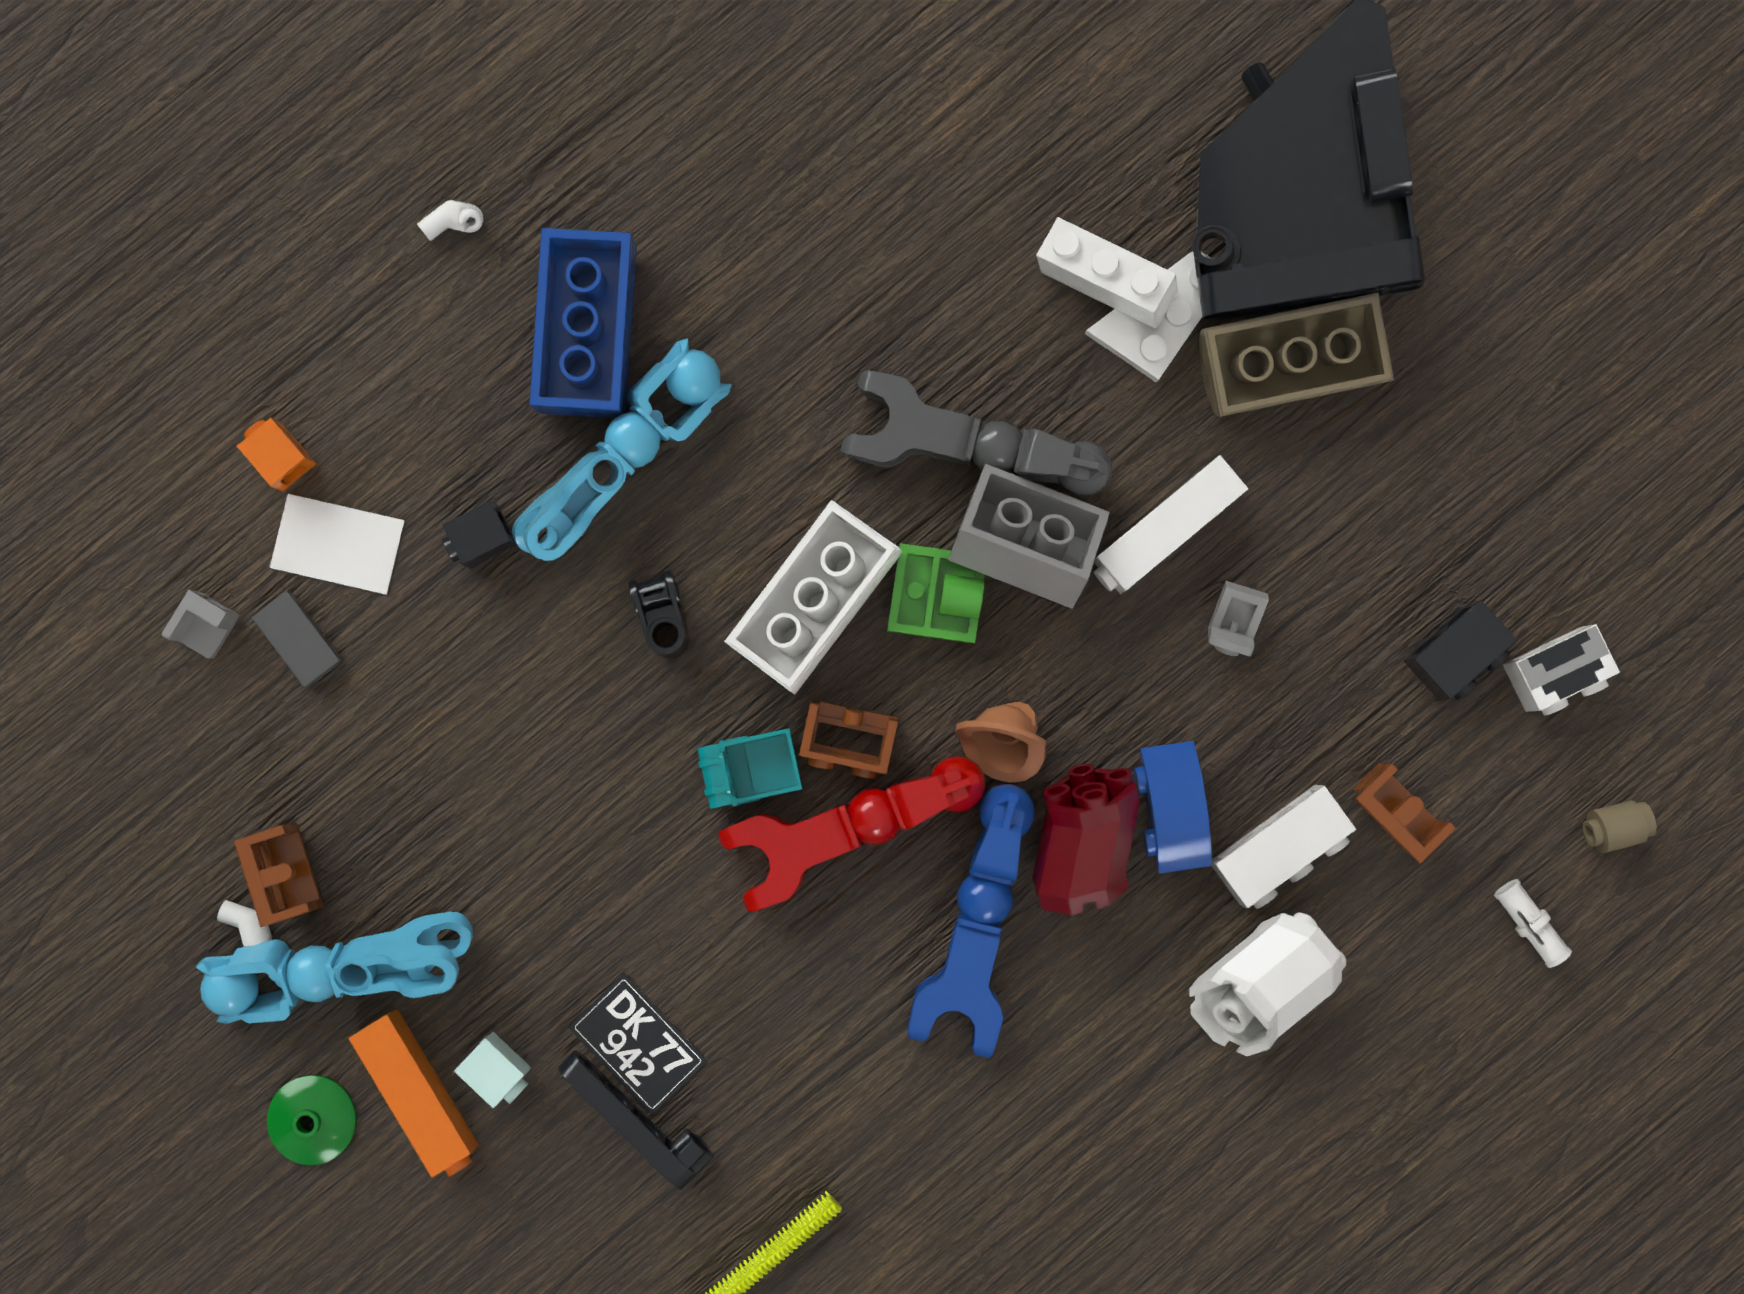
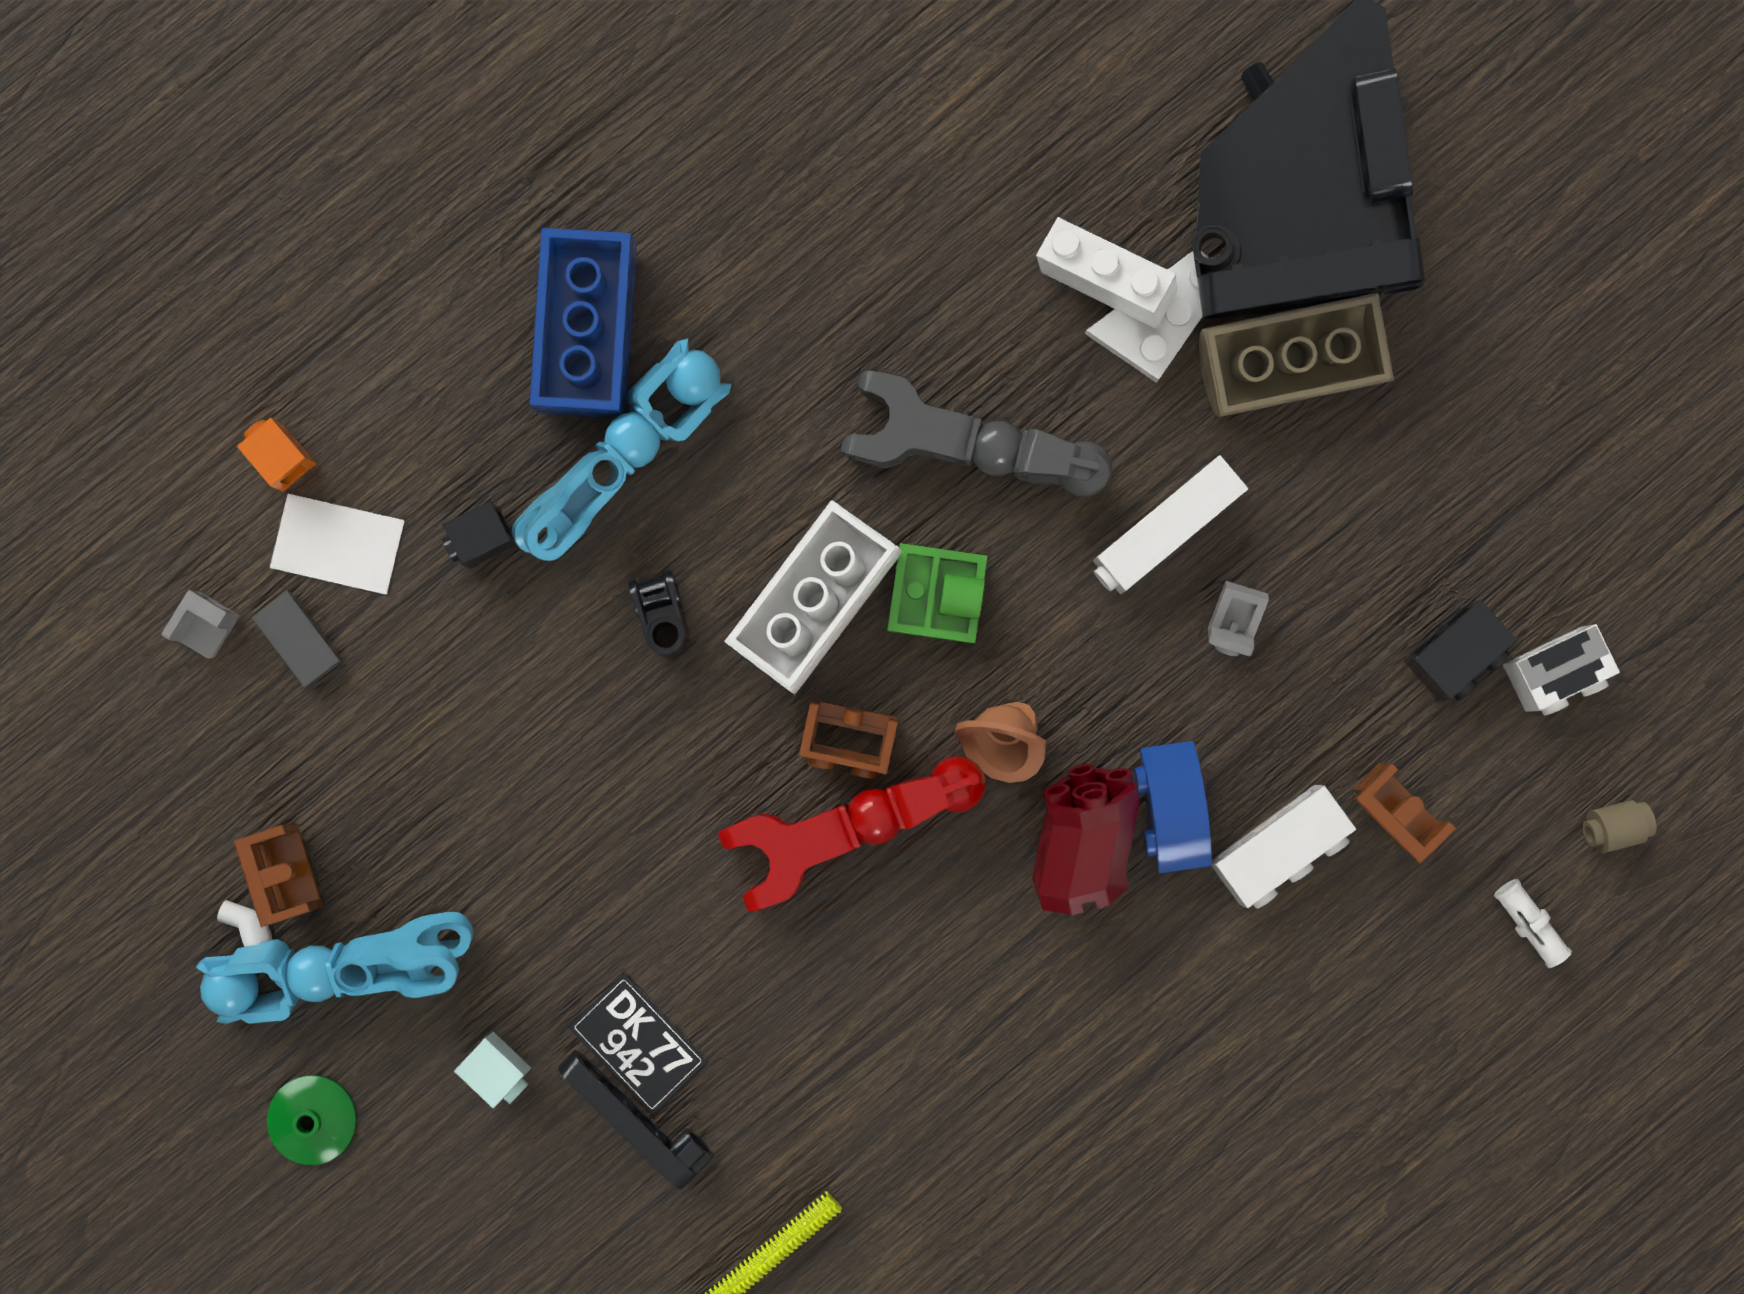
(415, 1094): orange brick -> none
(454, 216): white arm -> none
(749, 768): teal piece -> none
(983, 904): blue piece -> none
(1029, 536): light grey brick -> none
(1267, 983): white brick -> none

